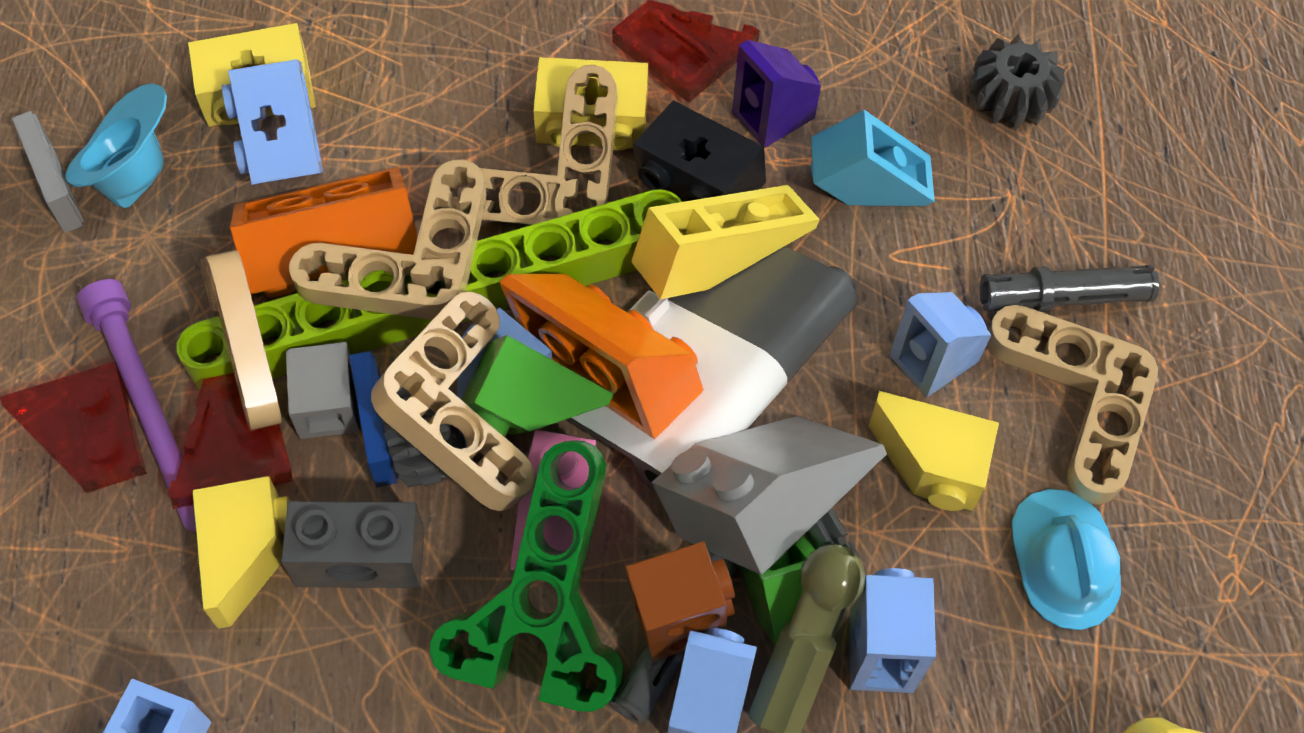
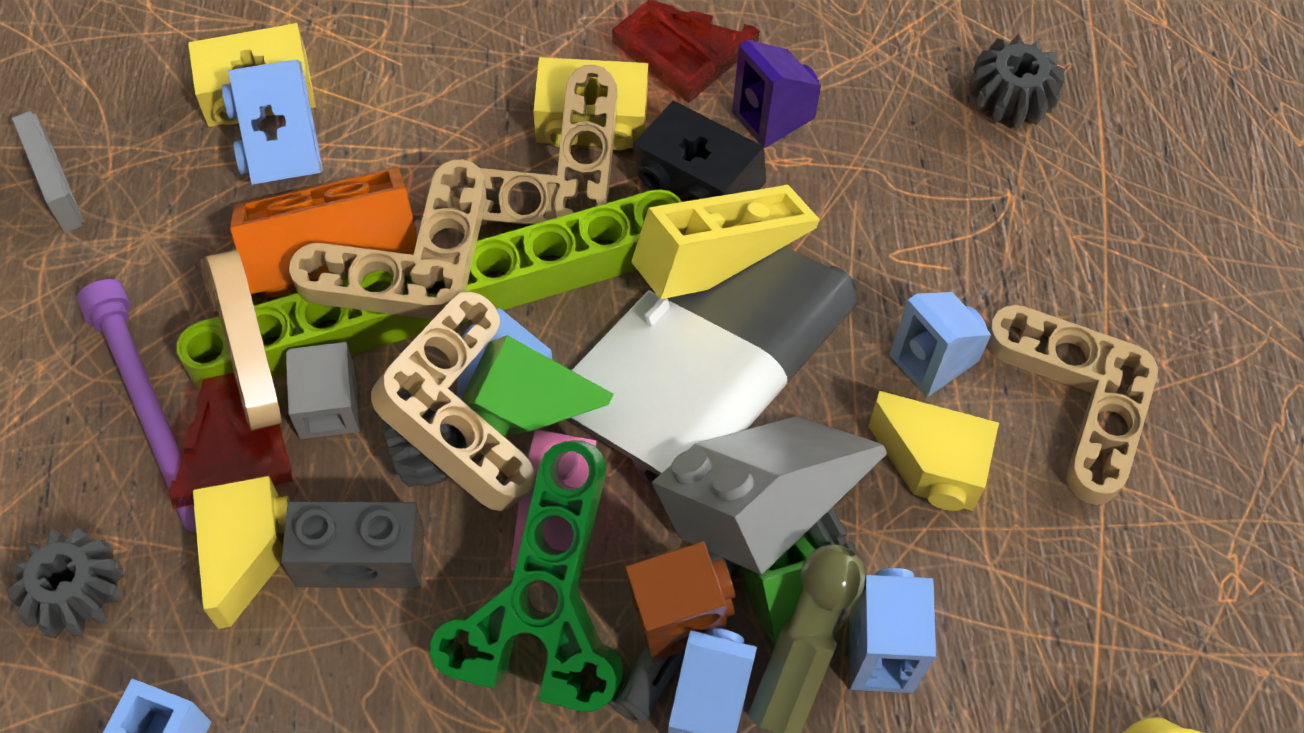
(65, 583): none -> dark grey gear
(83, 425): clear red wing -> none
(124, 150): medium azure piece -> none
(365, 375): blue tile -> none
(610, 347): orange slope -> none
(870, 164): medium azure slope -> none
(1048, 289): dark grey pin -> none
(1066, 559): medium azure piece -> none

